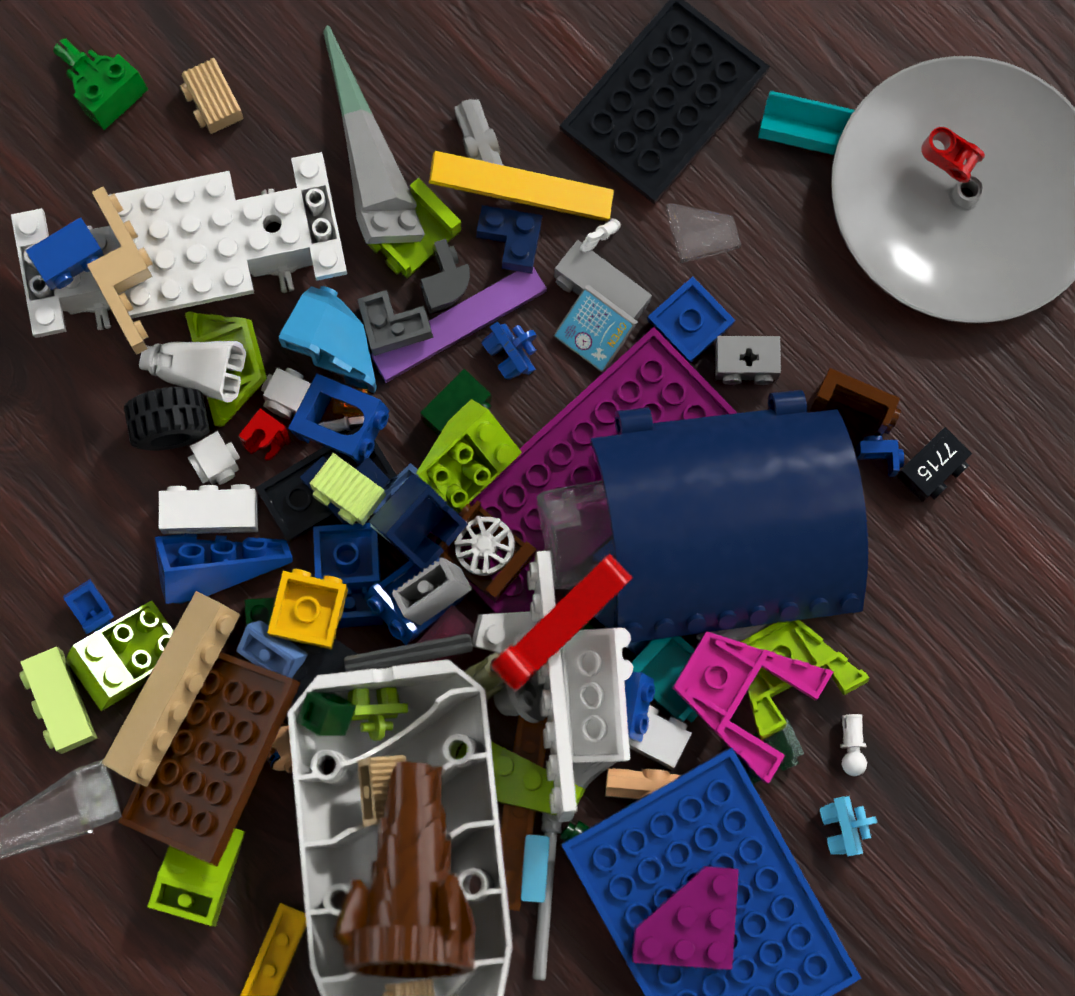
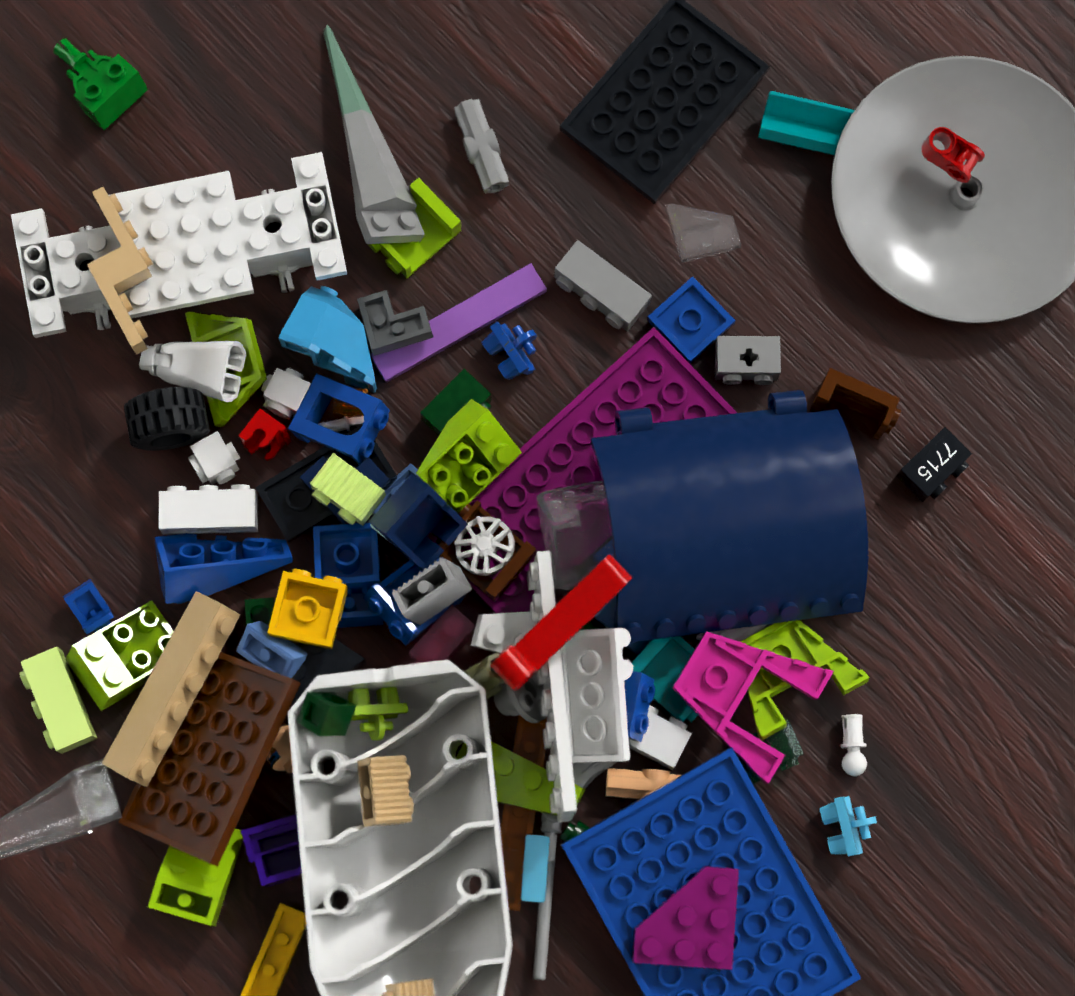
(65, 254): blue brick -> none
(211, 95): tan brick -> none
(274, 850): none -> dark purple plate
(409, 653): dark grey axle -> none
(416, 911): reddish brown cone -> none
(449, 286): dark grey brick -> none
(515, 228): dark blue plate -> none
(521, 186): yellow tile -> none
(595, 328): medium azure tile -> none
(601, 233): white piece -> none
(876, 448): blue bracket -> none

